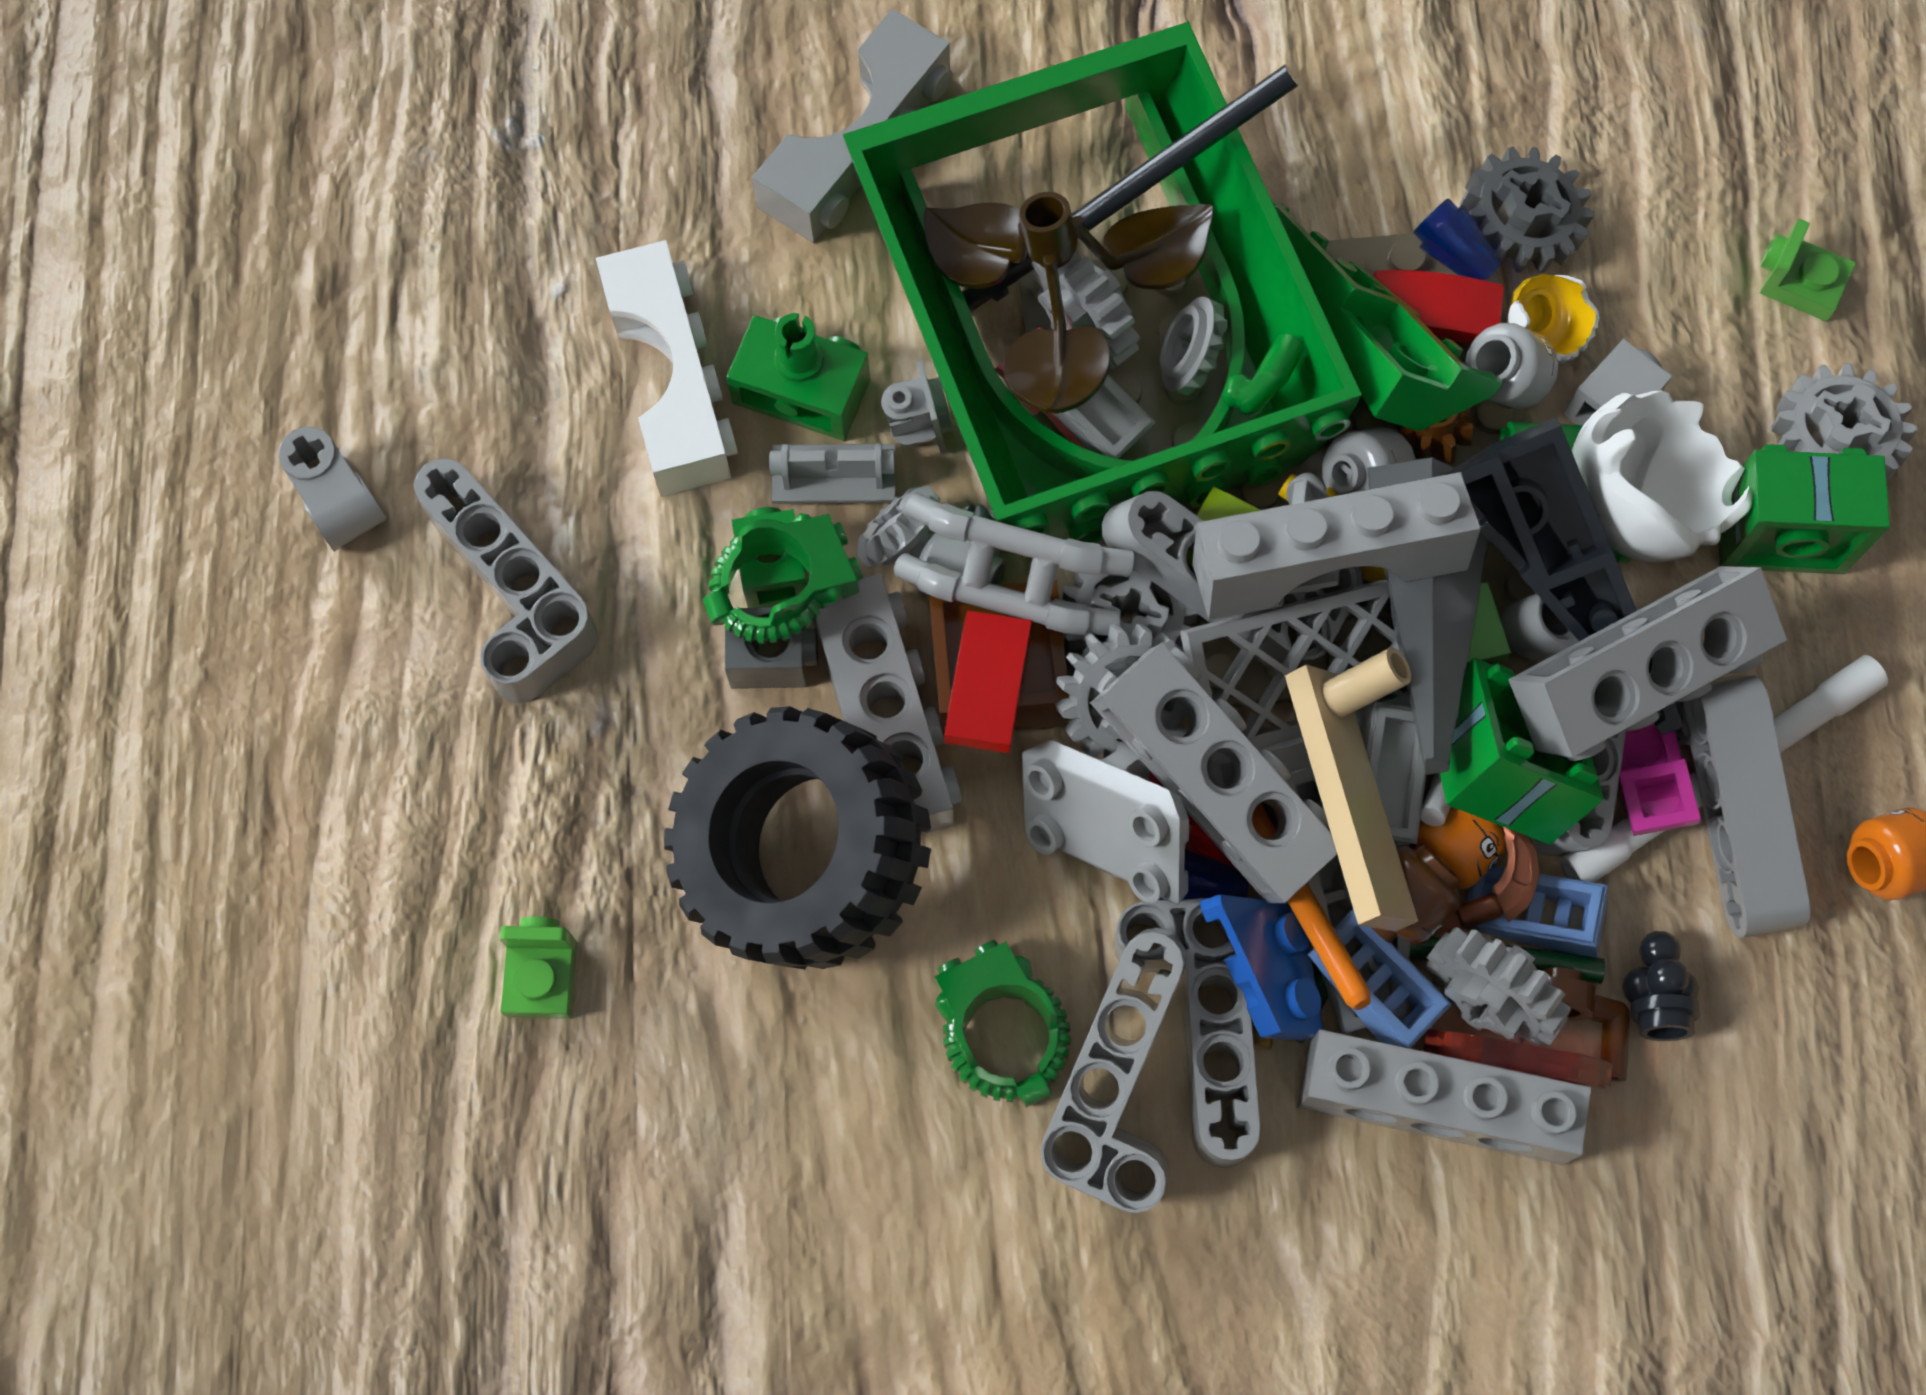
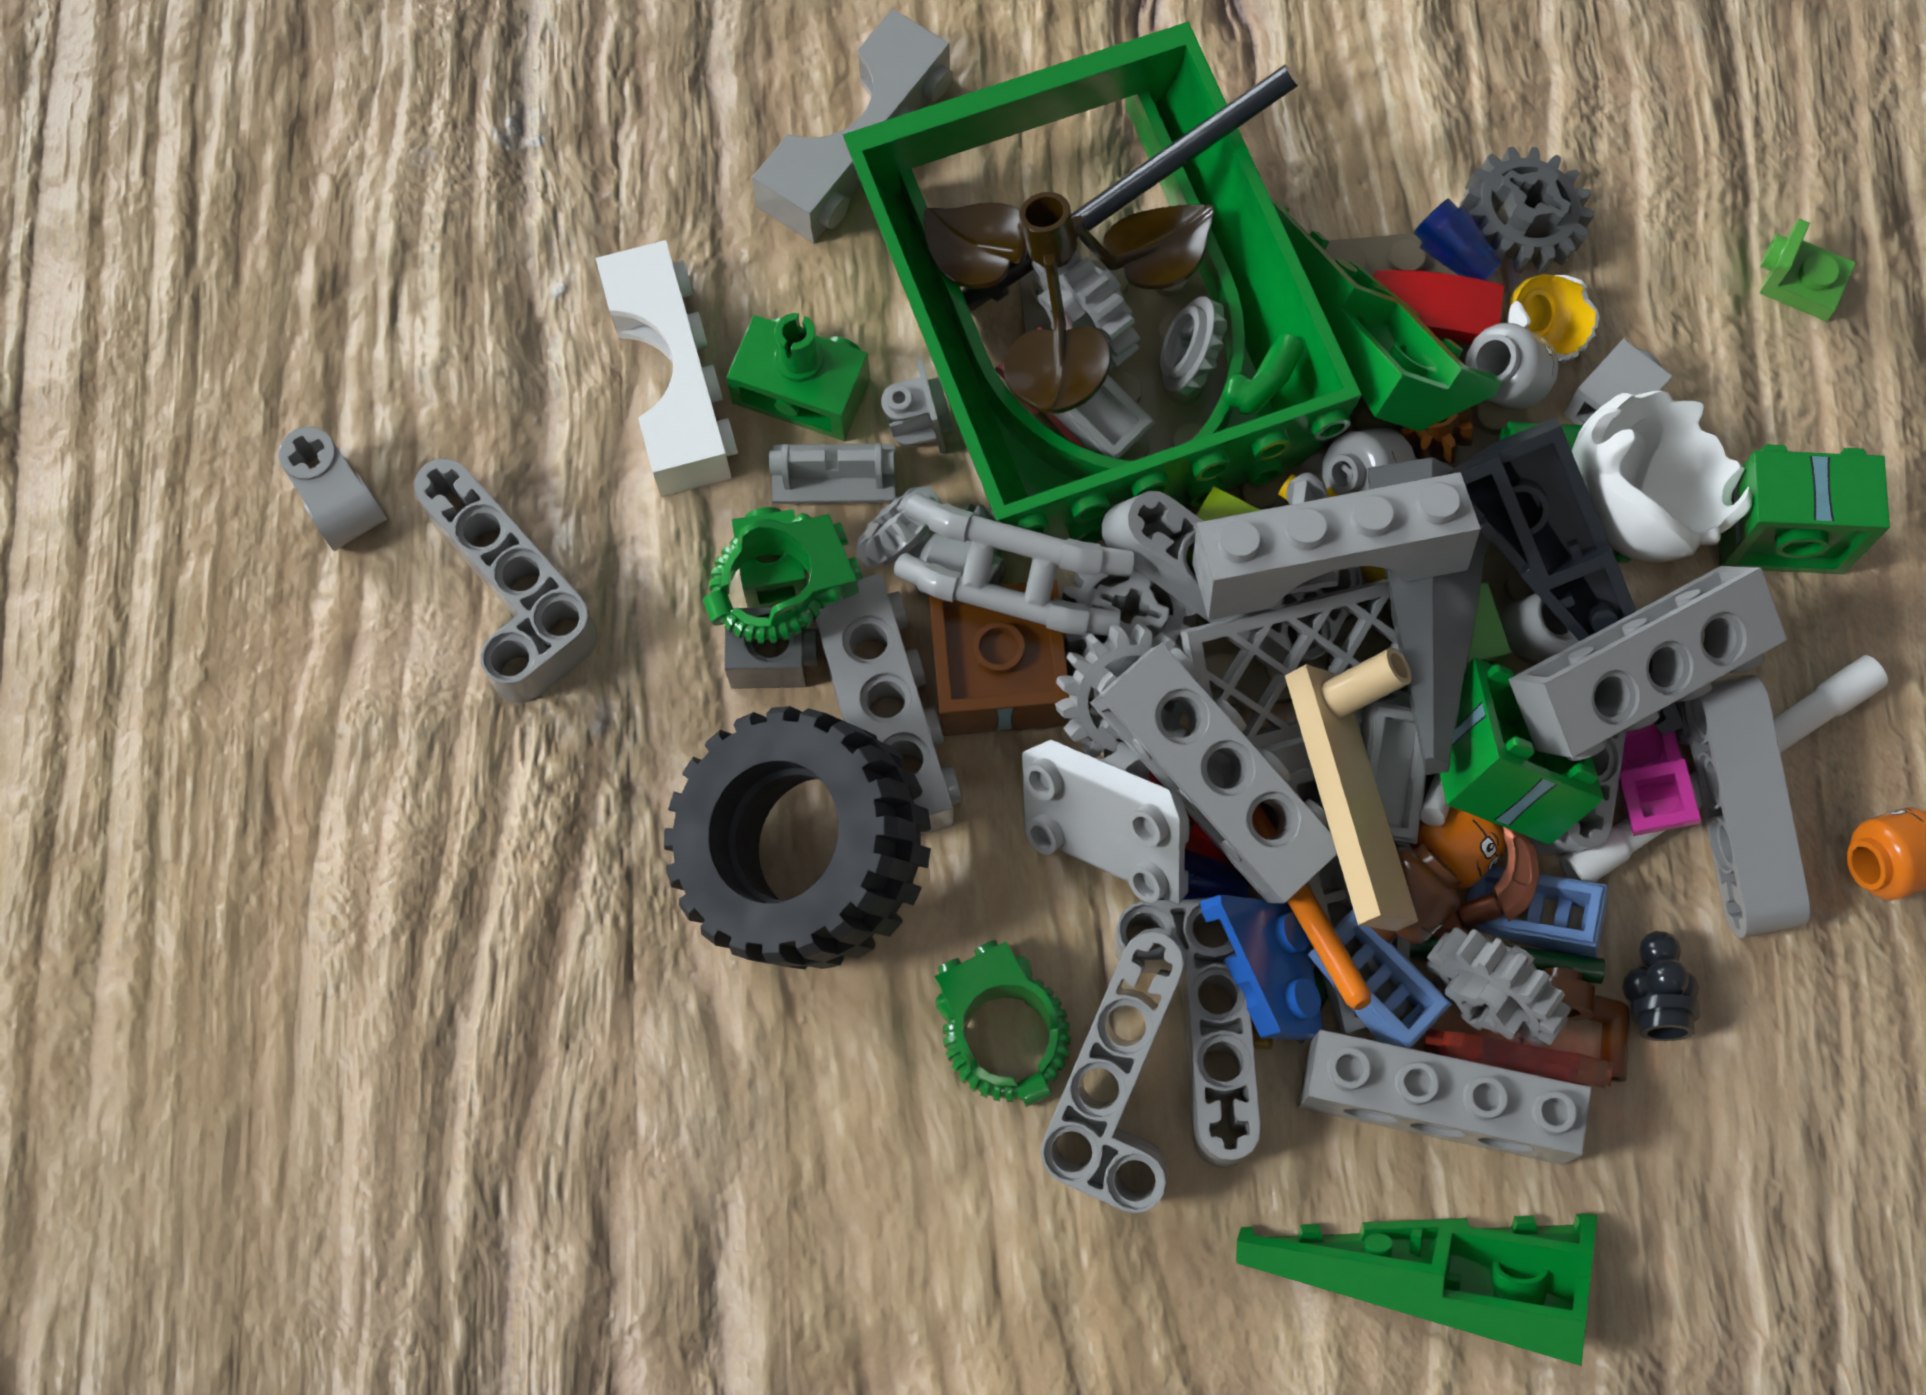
(538, 969): bright green bracket -> none
(987, 681): red slope -> none
(1499, 1283): none -> green wedge
(1845, 413): light grey gear -> none

